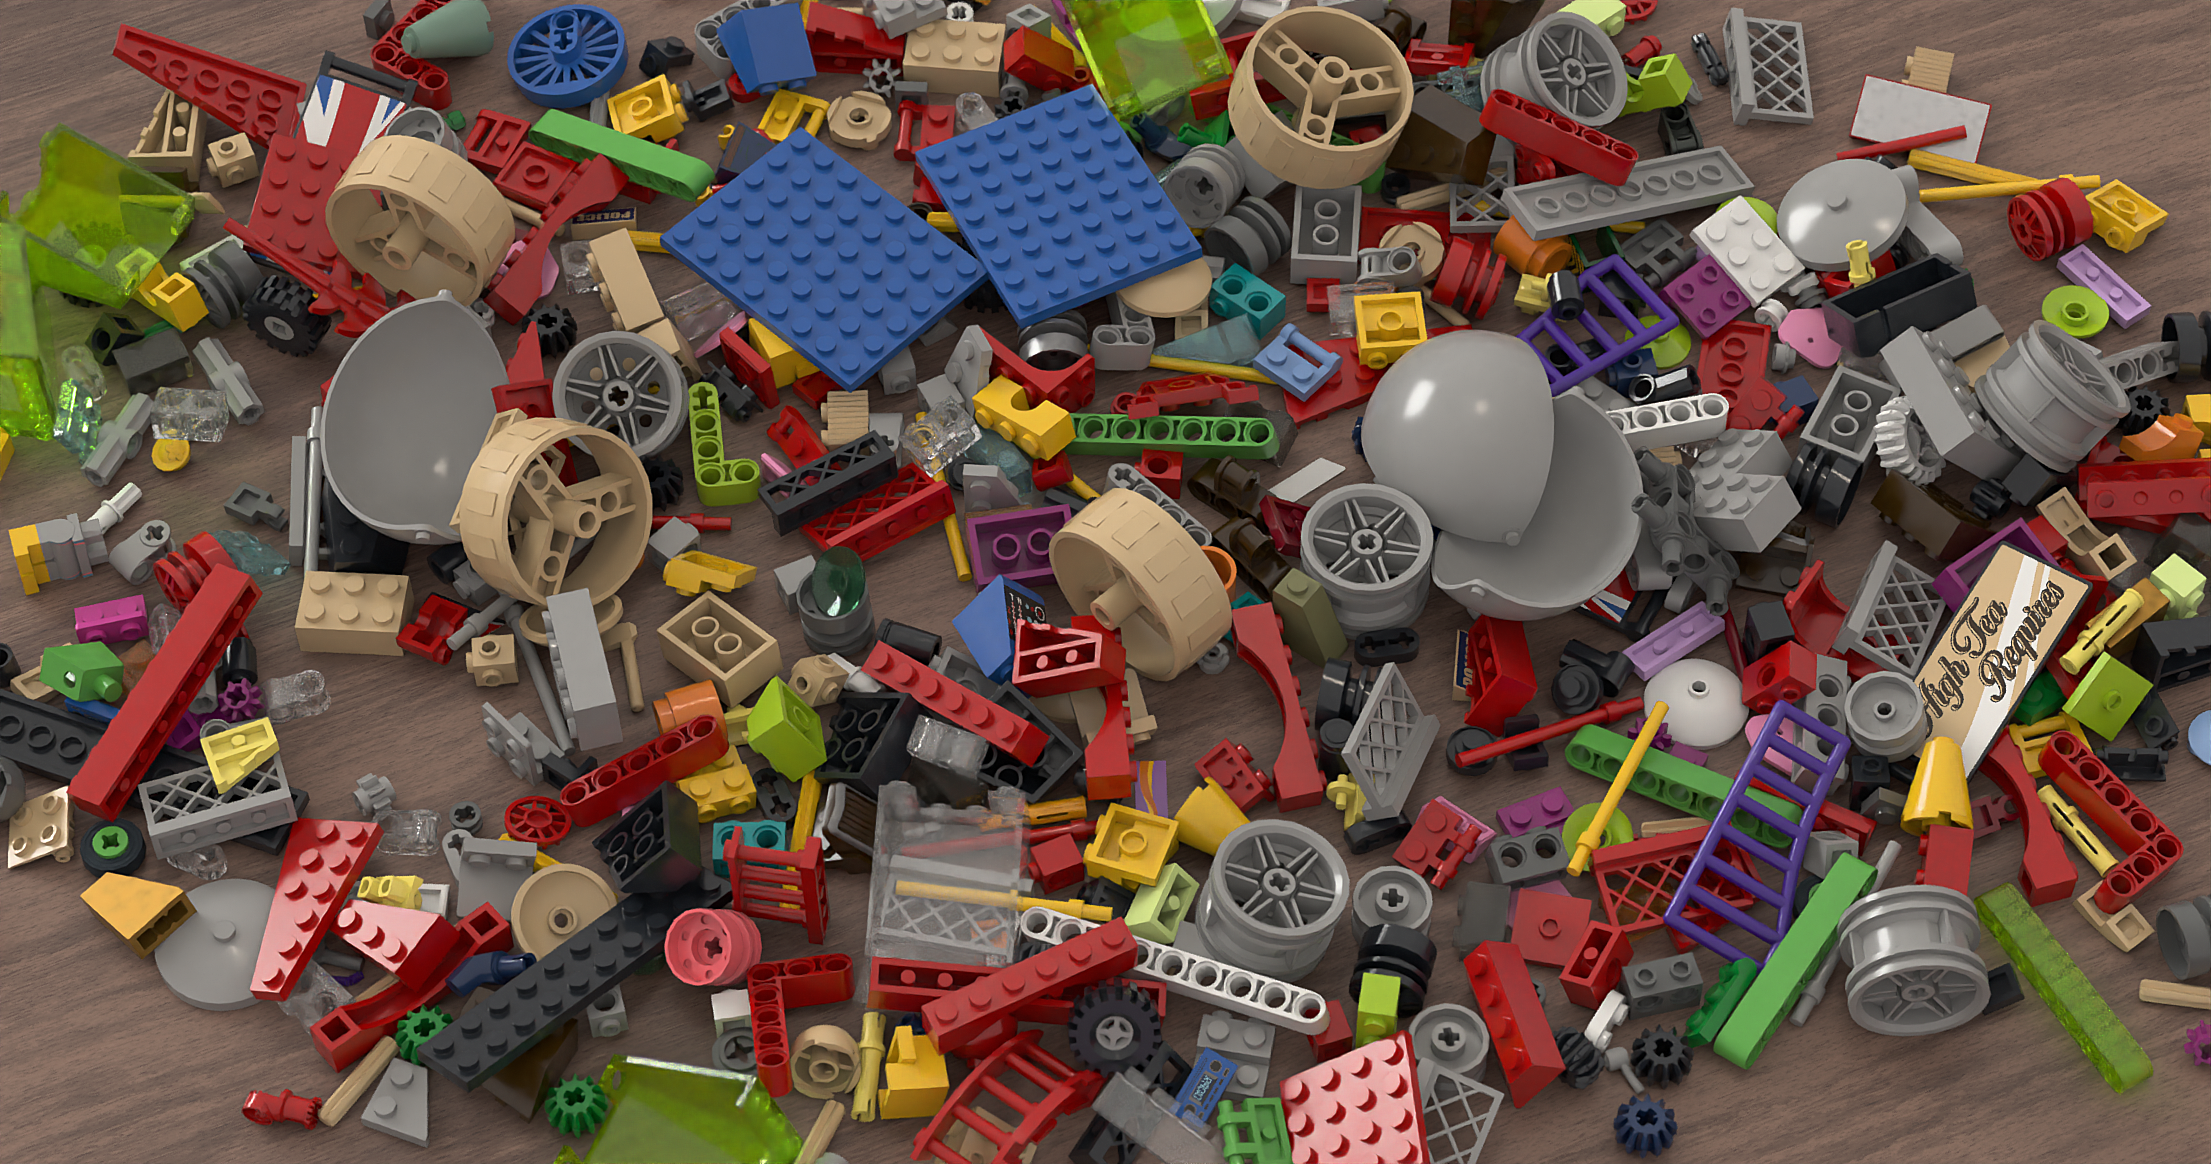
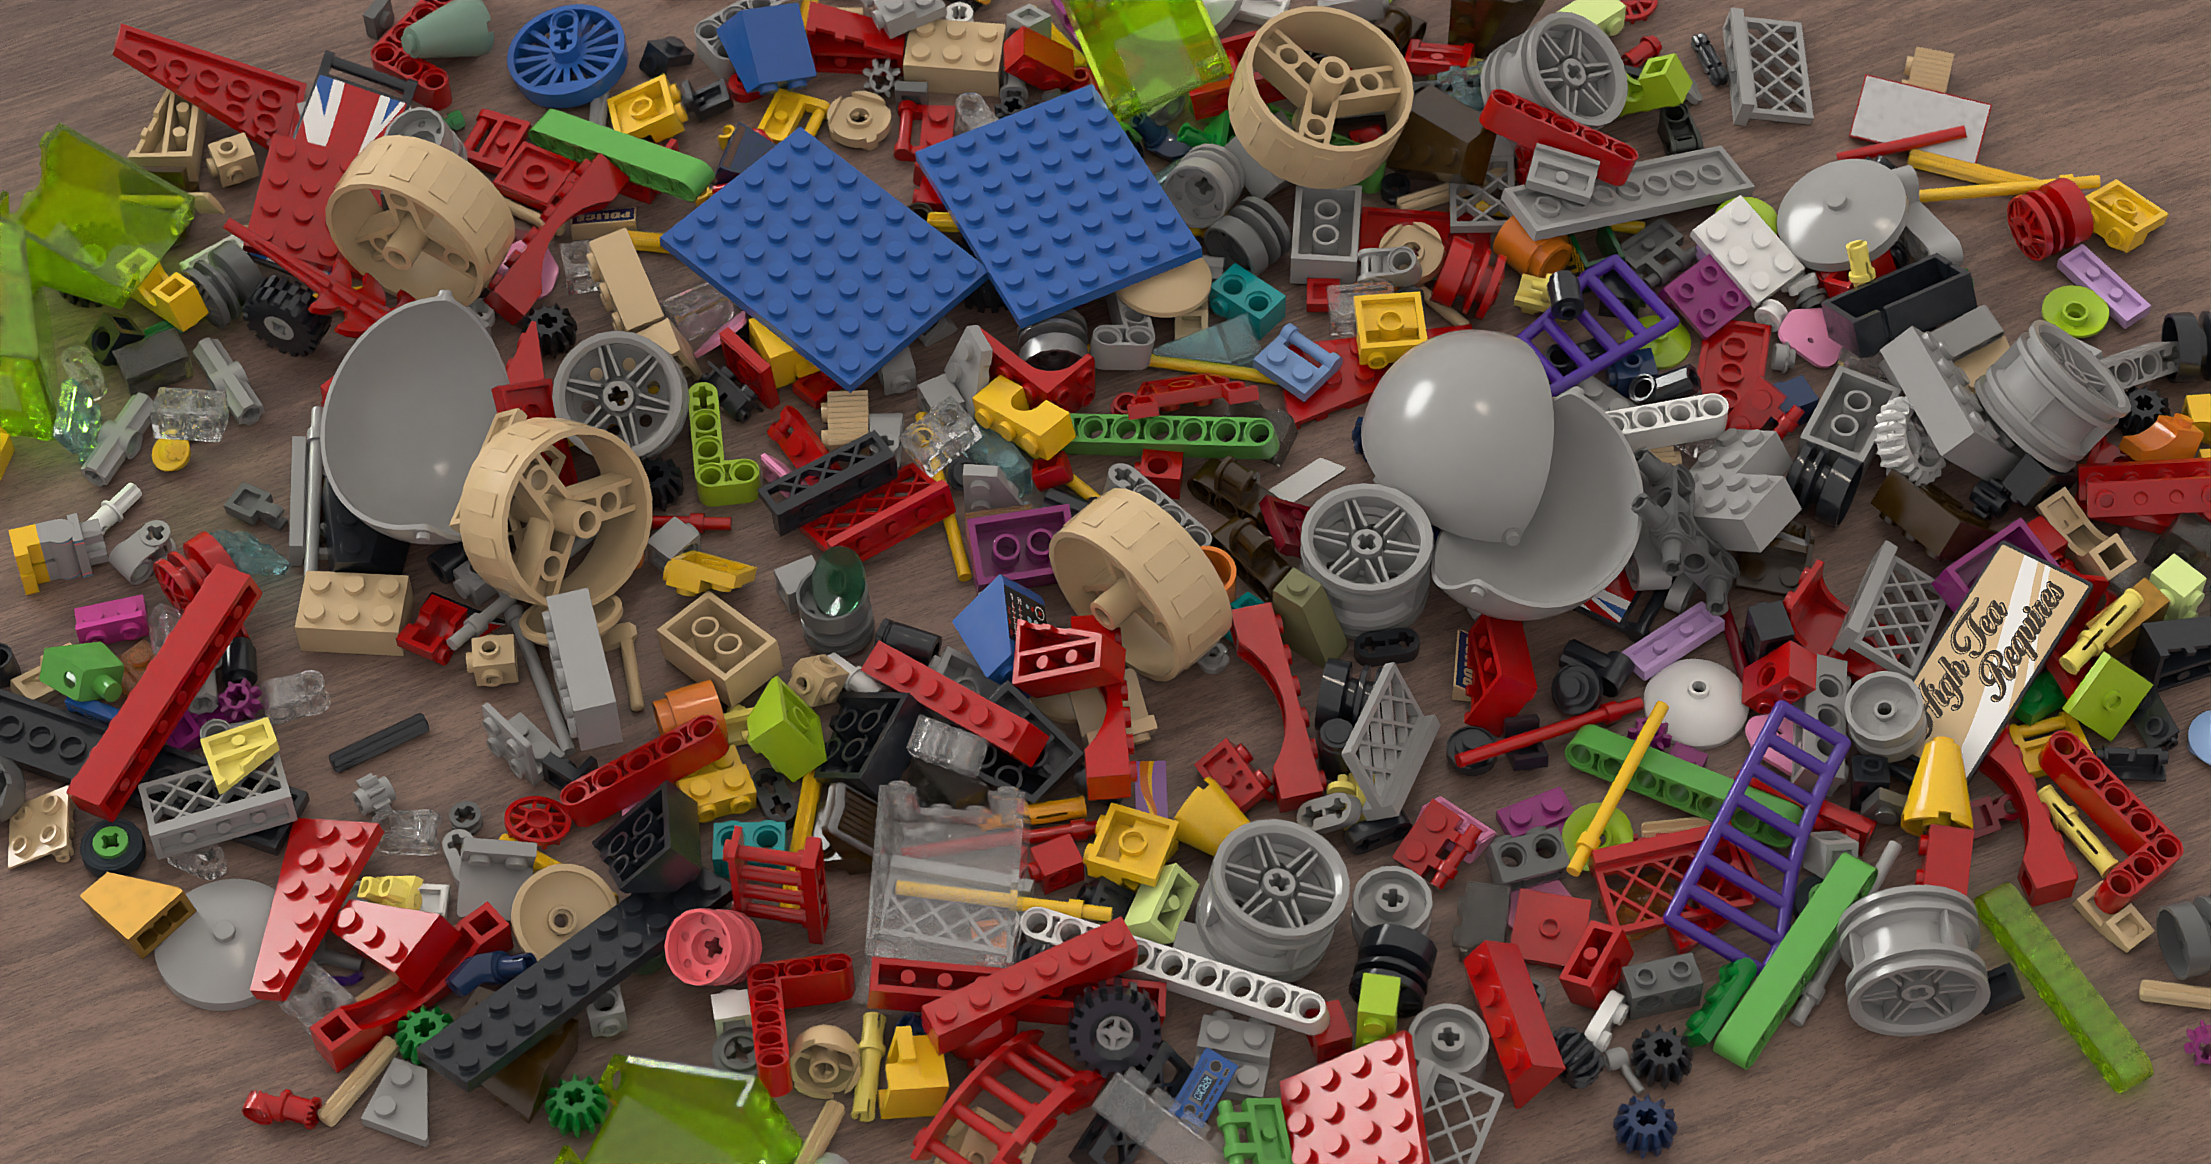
(378, 742): none -> black axle
(1328, 806): none -> light grey beam
(1562, 174): none -> light grey plate

